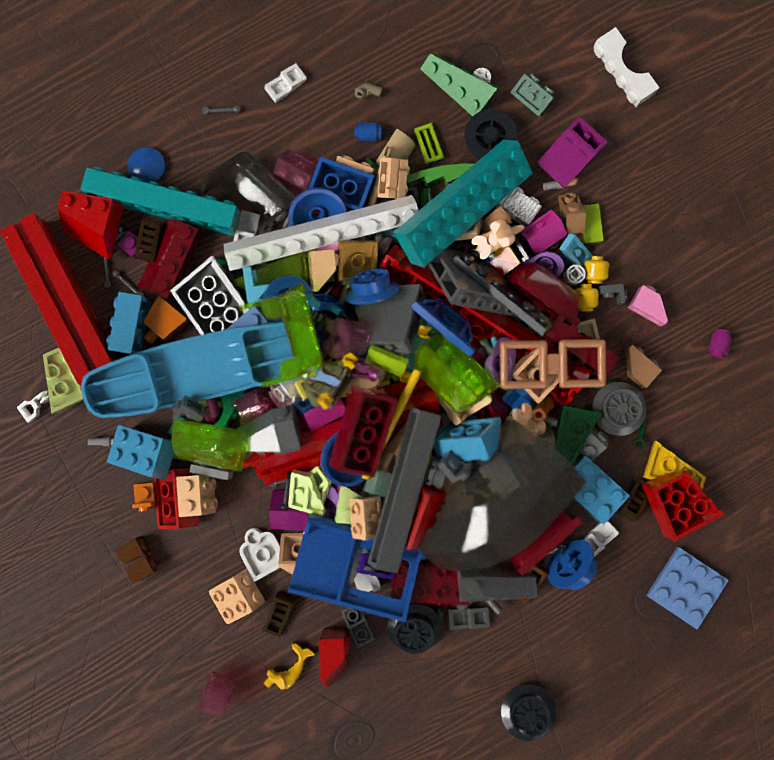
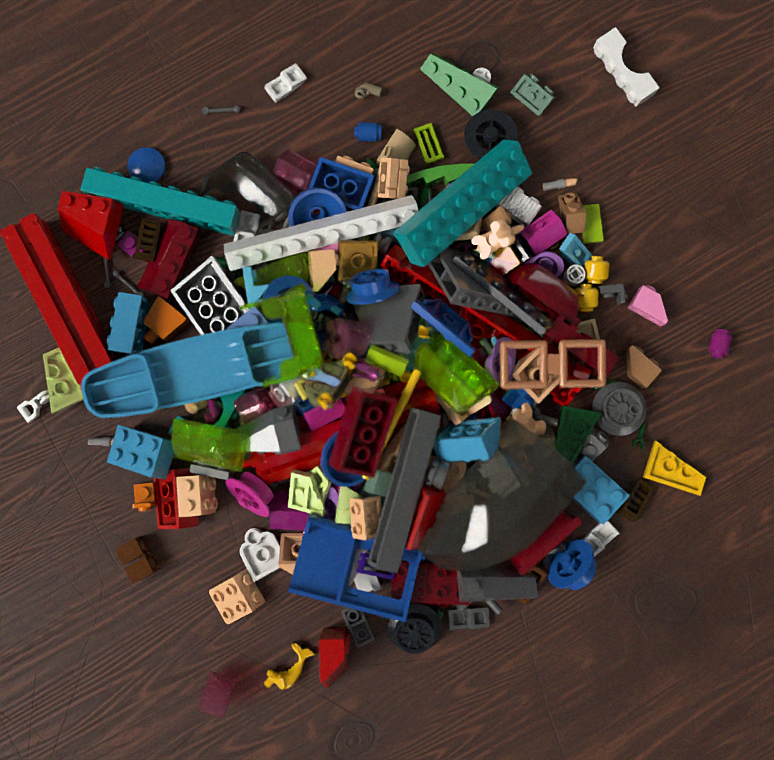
(189, 407): dark grey bracket -> none
(251, 493): none -> dark pink wheel
(283, 602): dark brown slope -> none
(284, 506): black hinge -> none
(453, 467): dark grey bracket -> none
(528, 712): black wheel -> none
(542, 409): dark orange bar -> none
(572, 152): magenta slope -> none
(679, 504): red wedge -> none
(687, 587): medium blue plate -> none

